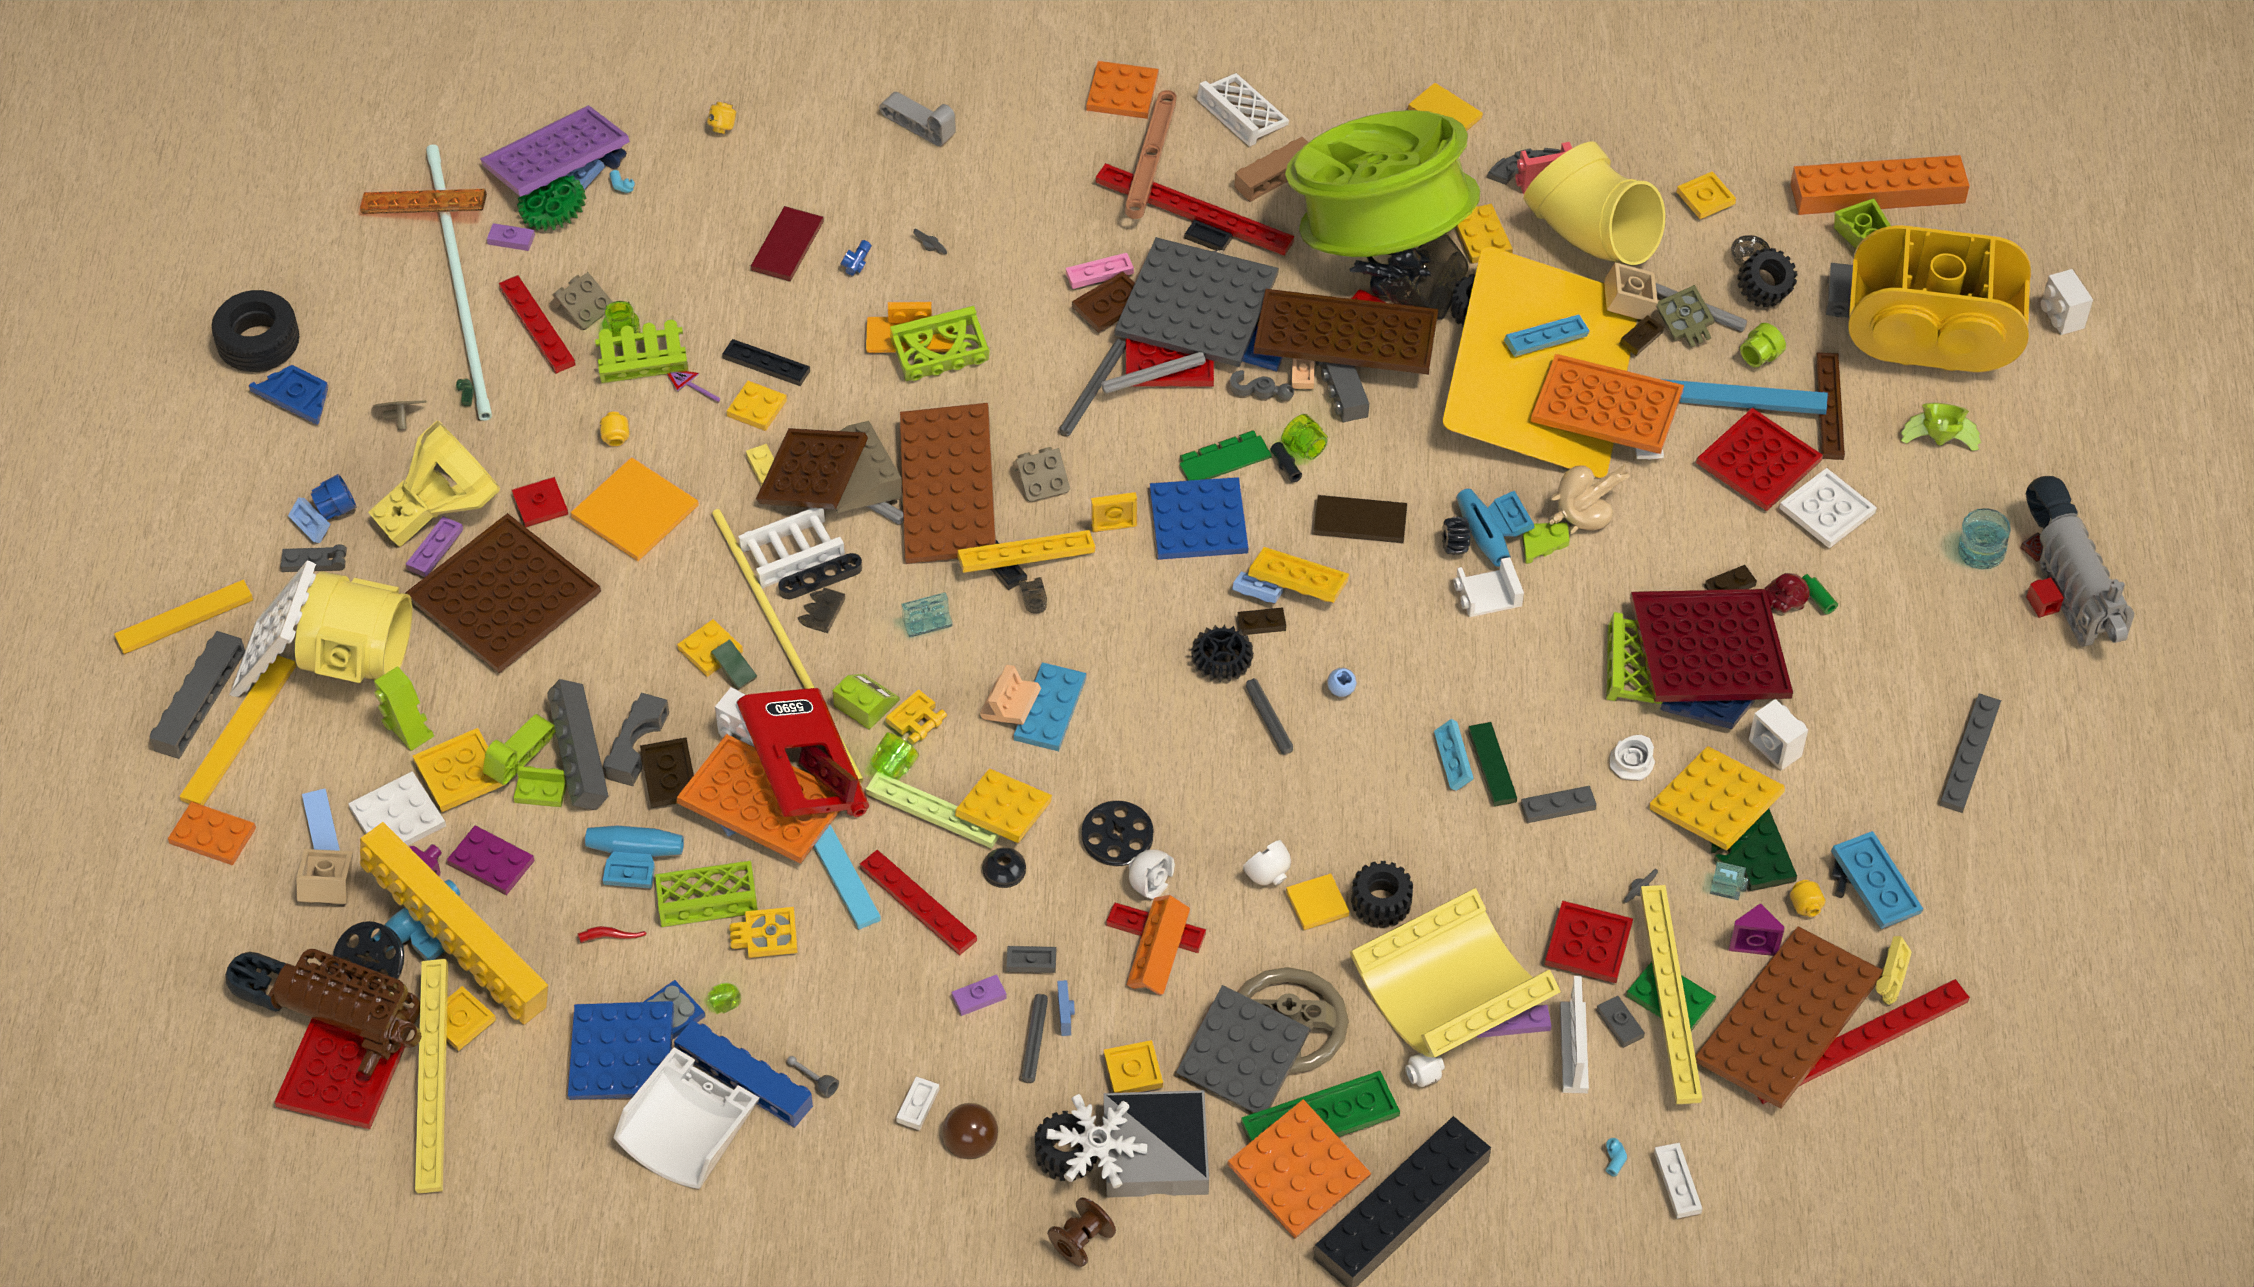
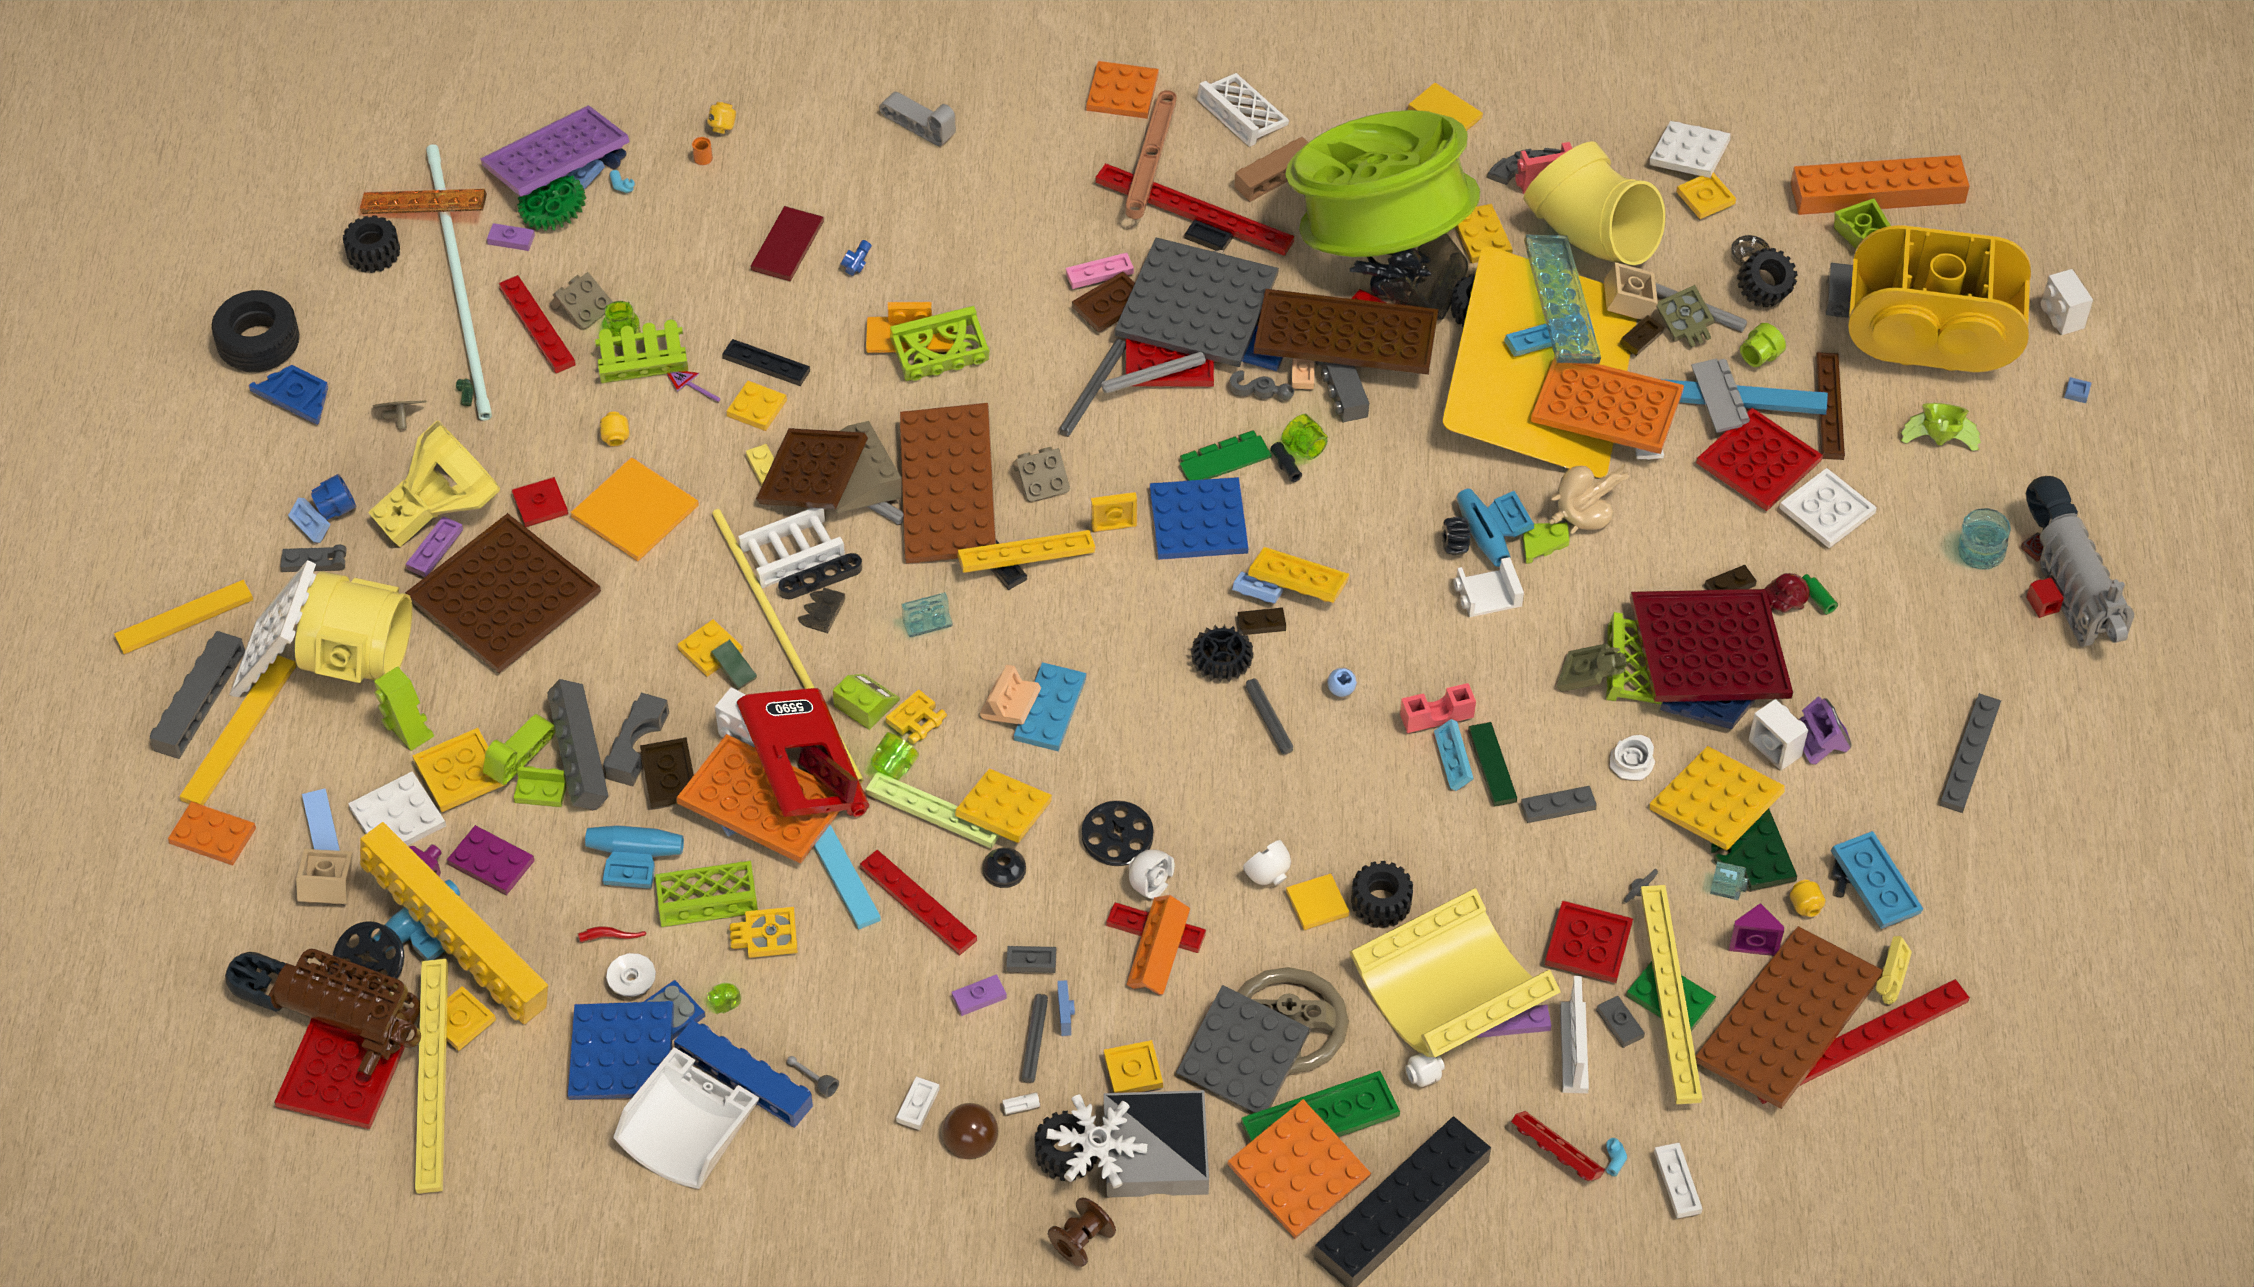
(371, 243): none -> black tyre
(629, 967): none -> white dish
(702, 151): none -> orange beam
(930, 242): dark grey piece -> none
(1021, 1103): none -> white piece
(1035, 600): clear smoke plate -> none
(1360, 518): dark brown tile -> none
(1456, 704): none -> coral arch
(1551, 1141): none -> red plate
(1562, 299): none -> clear light blue plate
(1589, 666): none -> olive plate
(1690, 149): none -> white plate
(1720, 394): none -> light grey windscreen
(1824, 730): none -> medium lavender piece
(2077, 390): none -> medium blue tile

